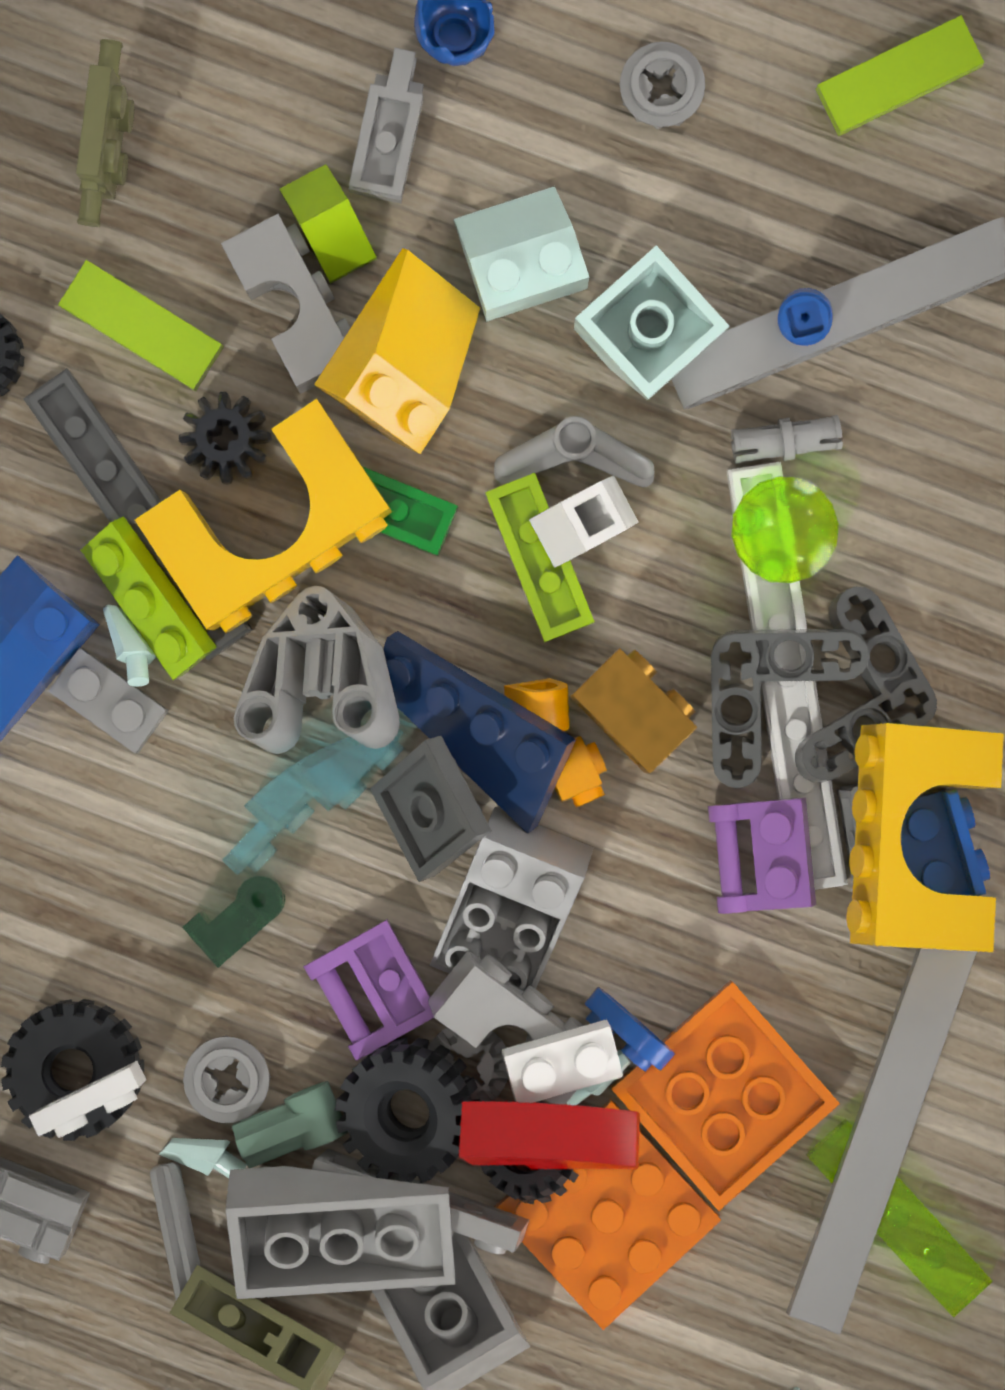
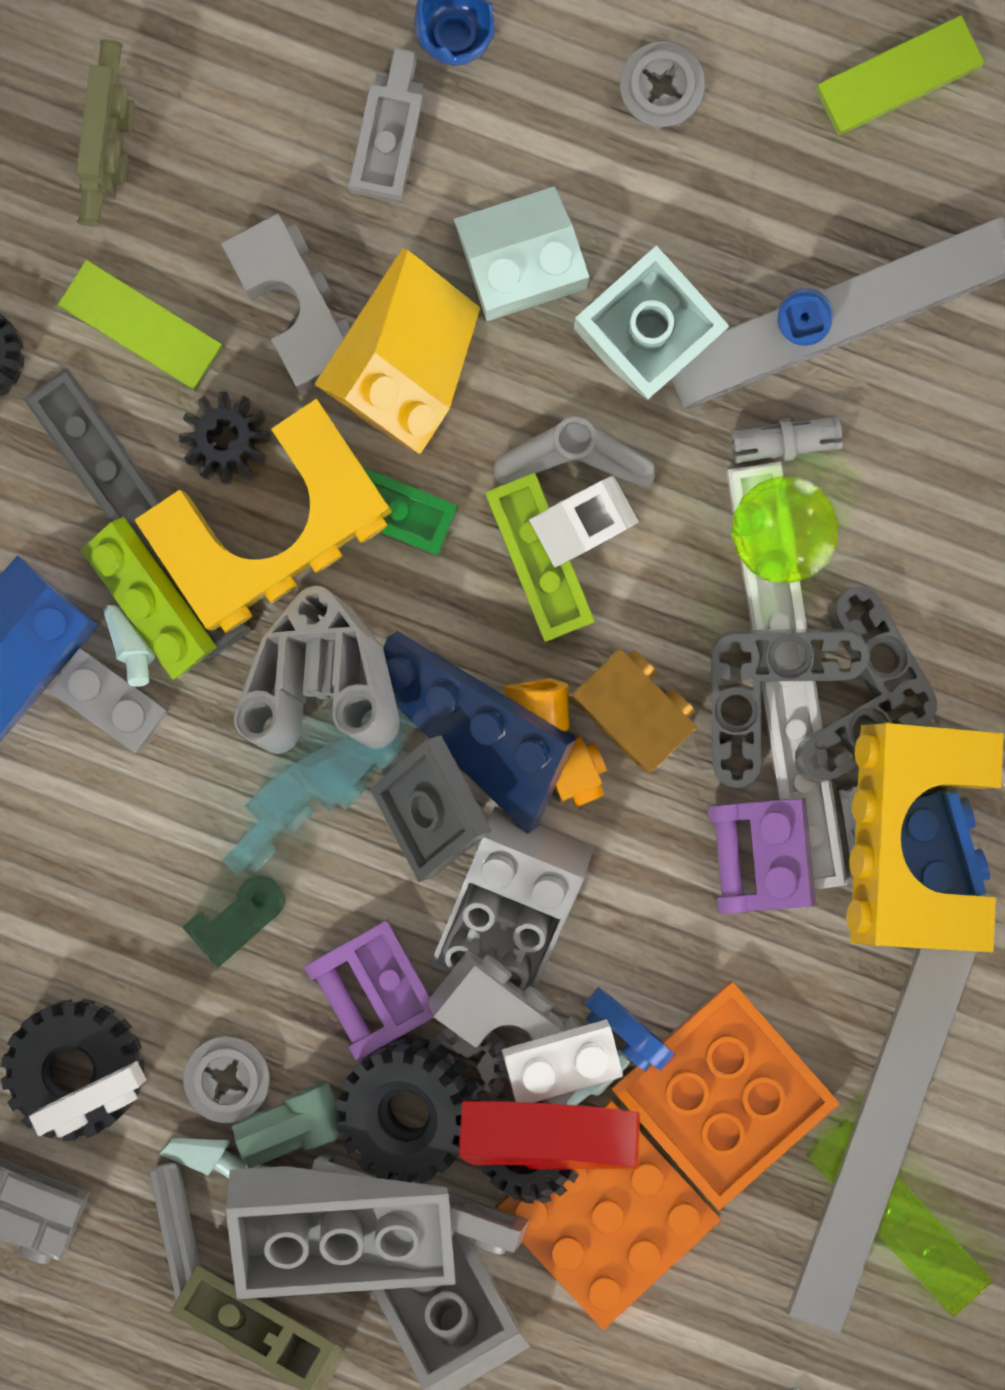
(328, 223): lime slope -> none

